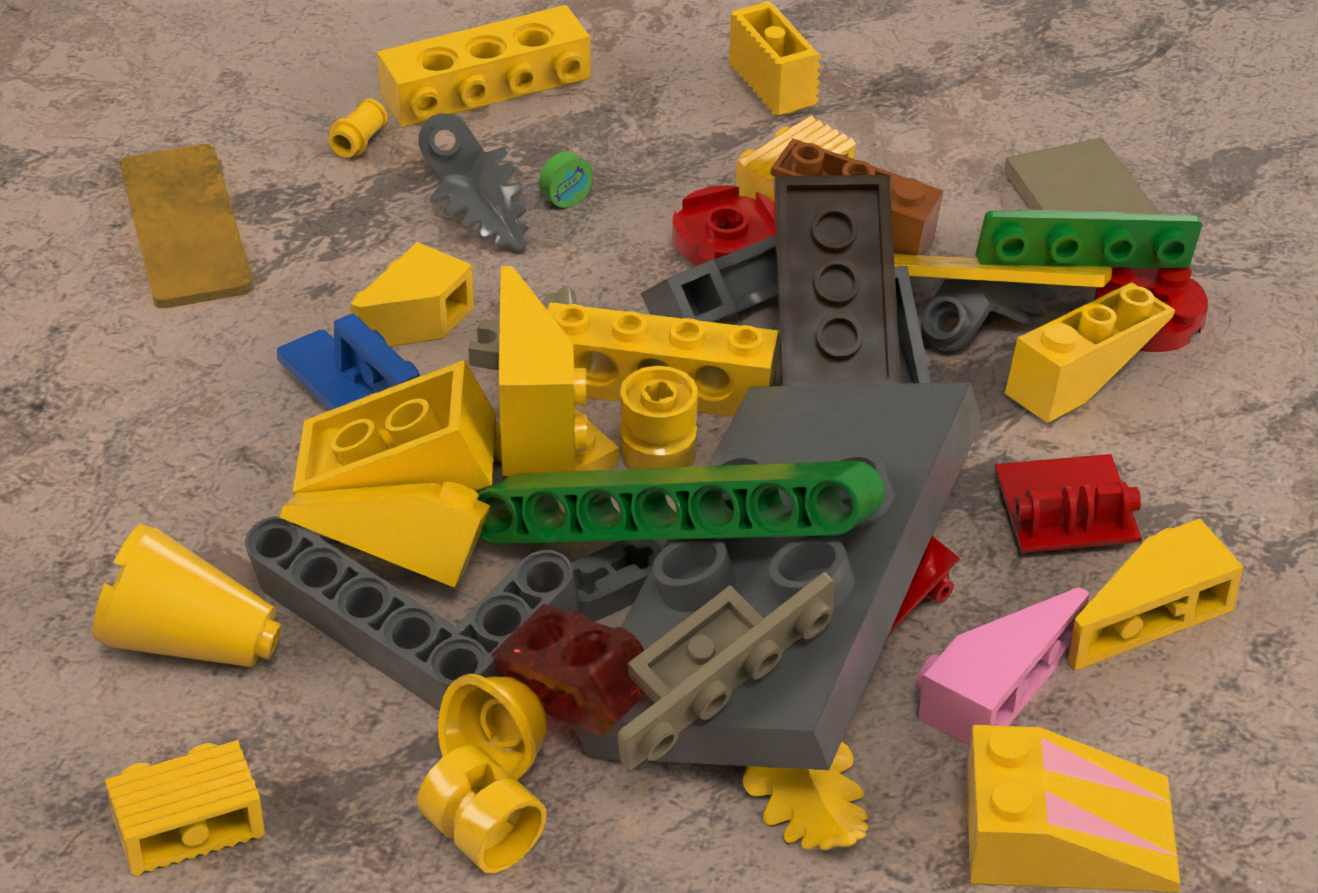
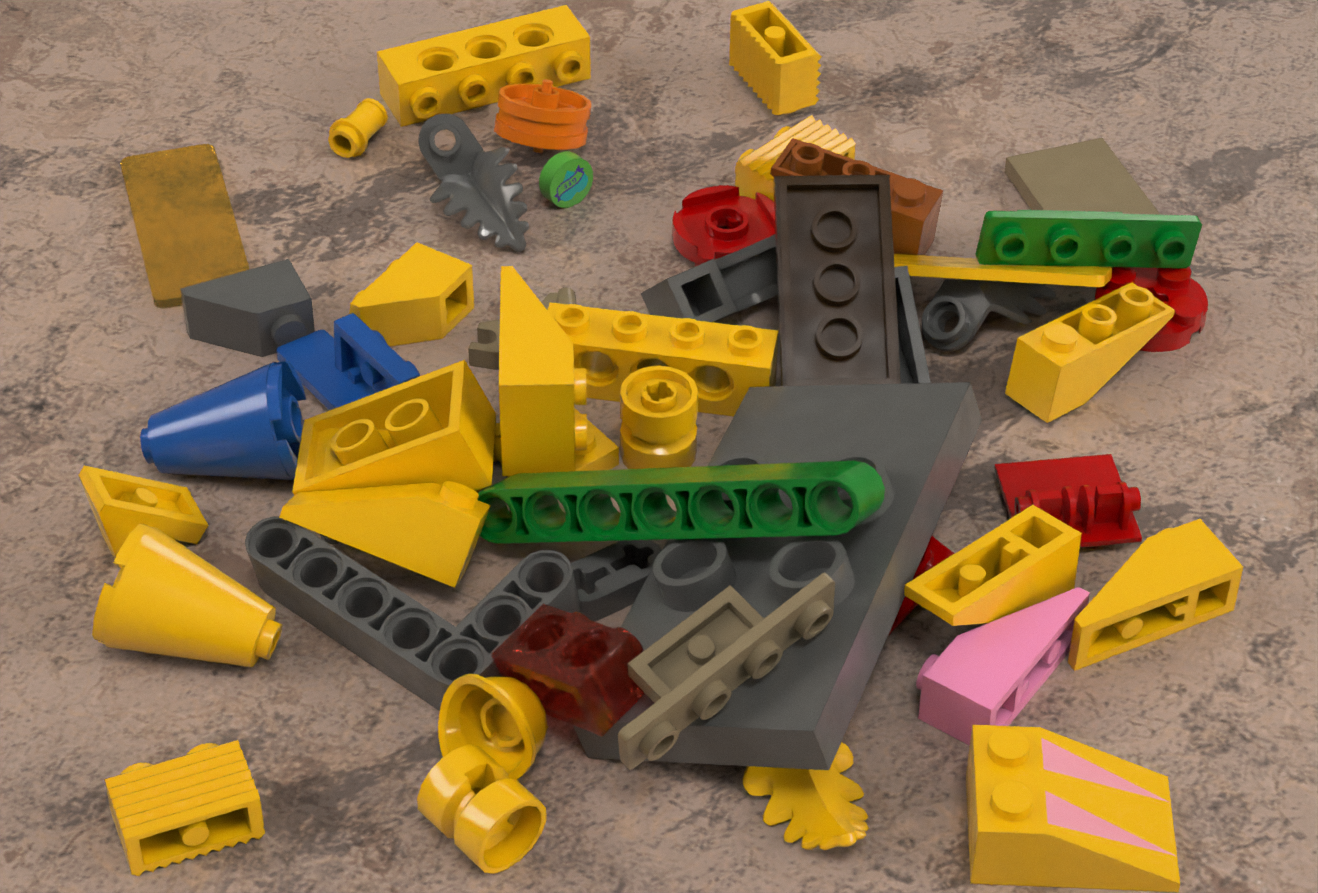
(126, 501): none -> yellow slope
(233, 429): none -> blue cone
(250, 309): none -> dark grey slope
(542, 116): none -> orange wheel
(1001, 571): none -> yellow slope

